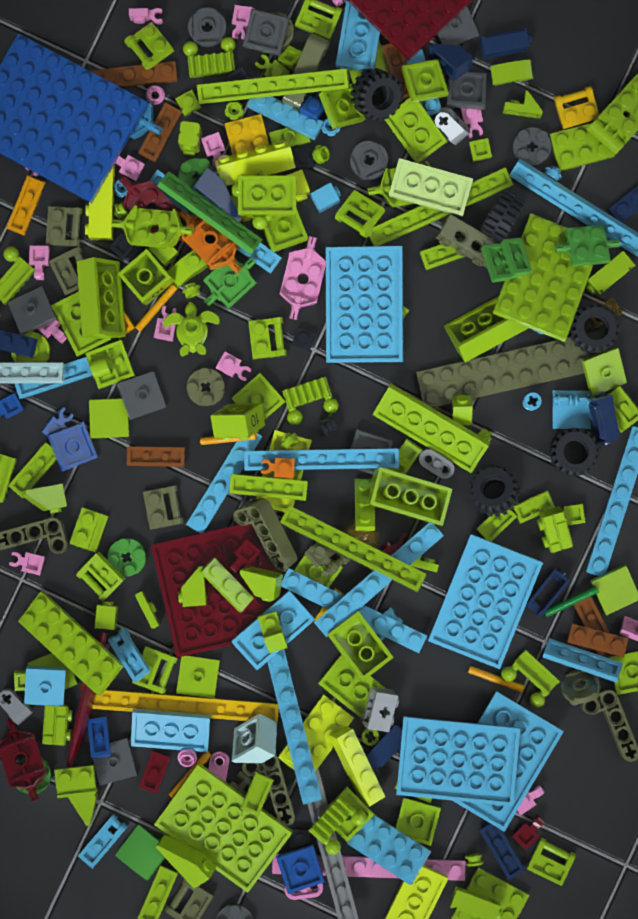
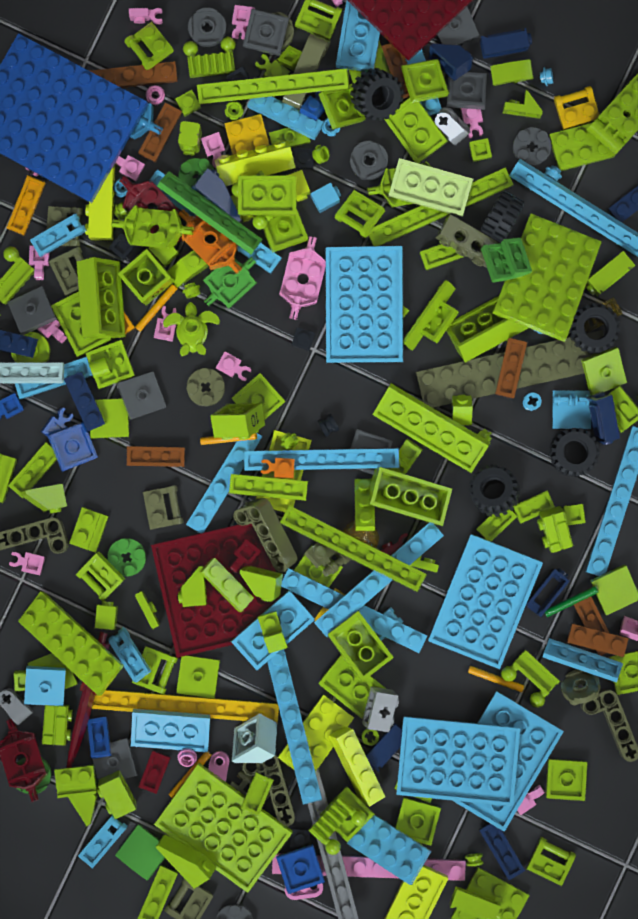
(57, 235): none -> medium azure plate
(84, 401): none -> dark blue plate
(116, 794): none -> lime brick
(261, 340): lime plate -> none
(308, 393): lime gear -> none
(434, 319): none -> lime bracket
(436, 464): light grey plate -> none
(511, 368): none -> dark orange plate
(527, 834): dark red plate -> none
(546, 76): none -> medium azure plate
(566, 779): none -> lime plate
(587, 245): bright green plate -> none

